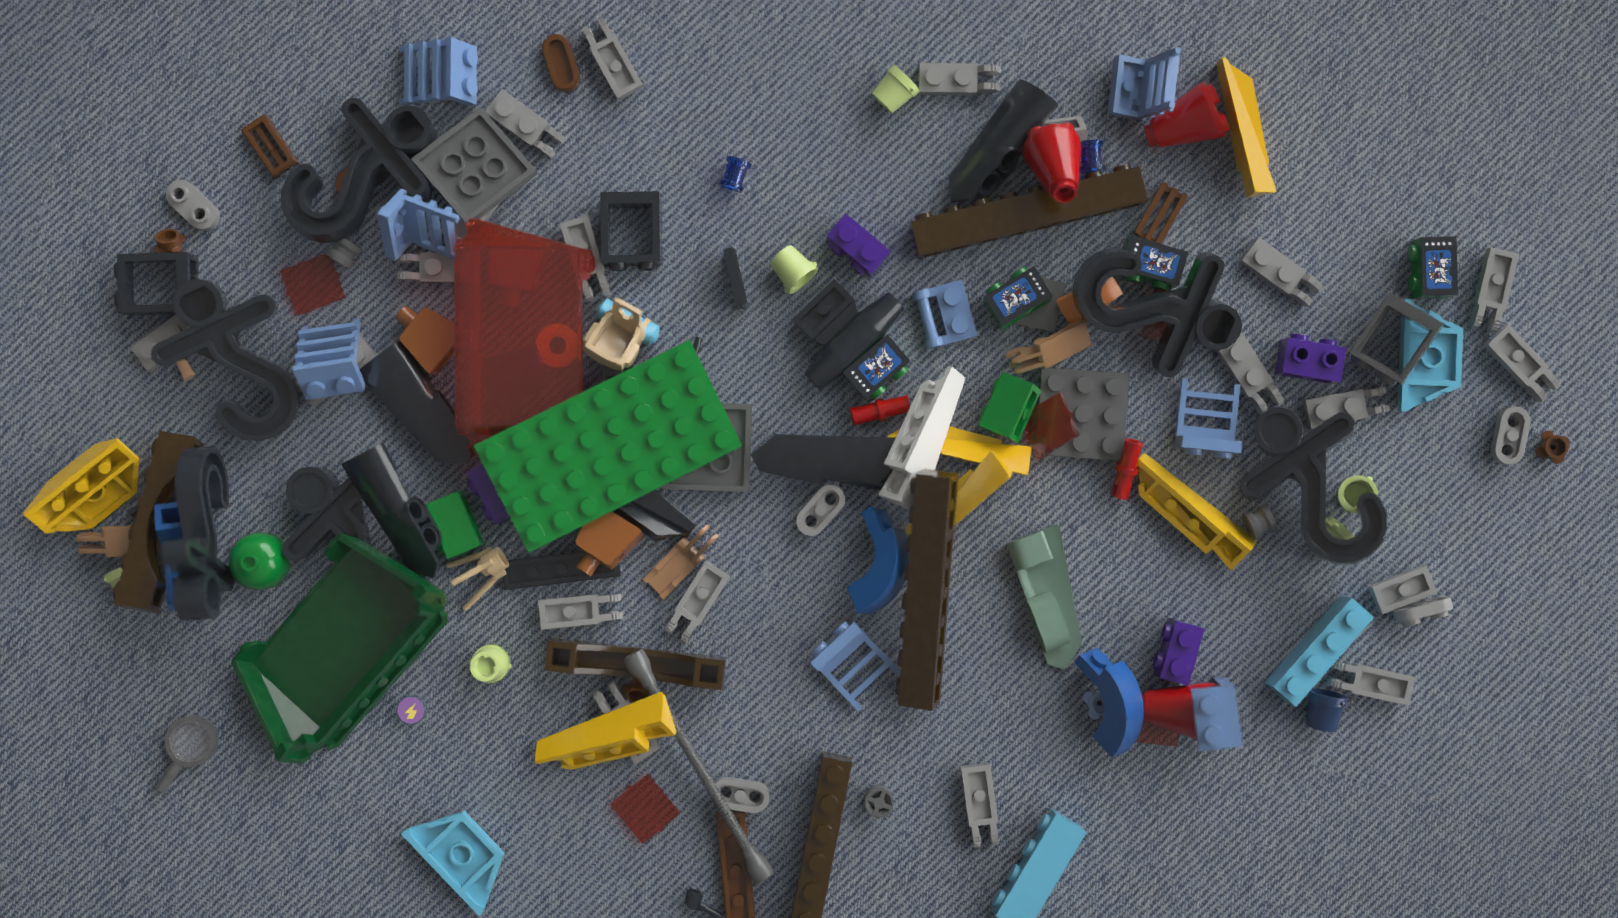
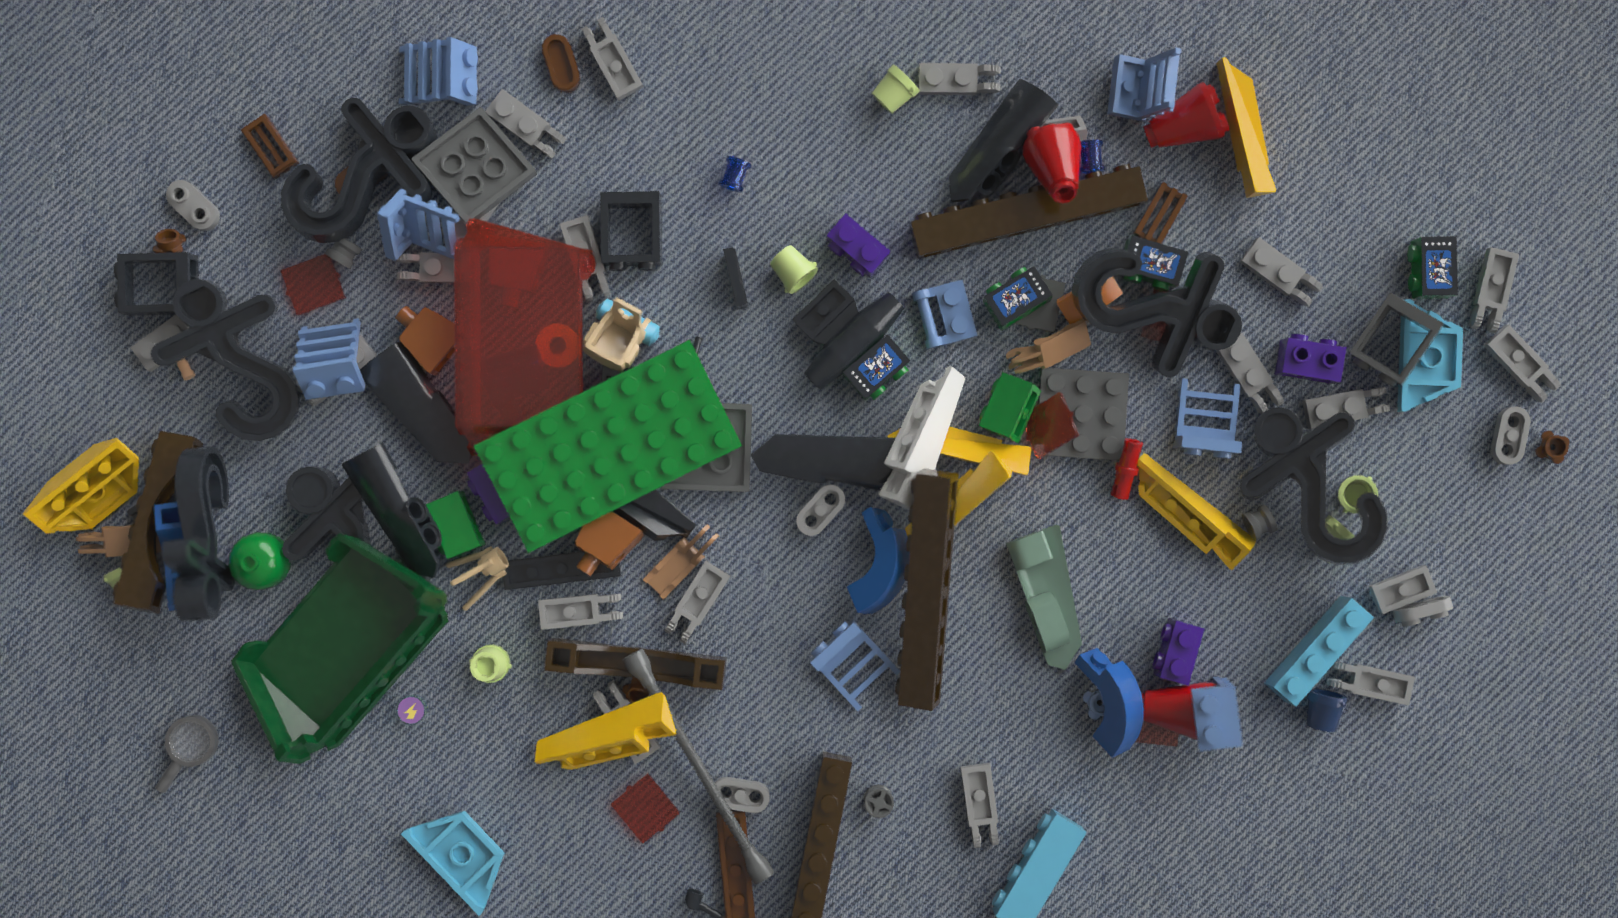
(880, 410): red pin -> none

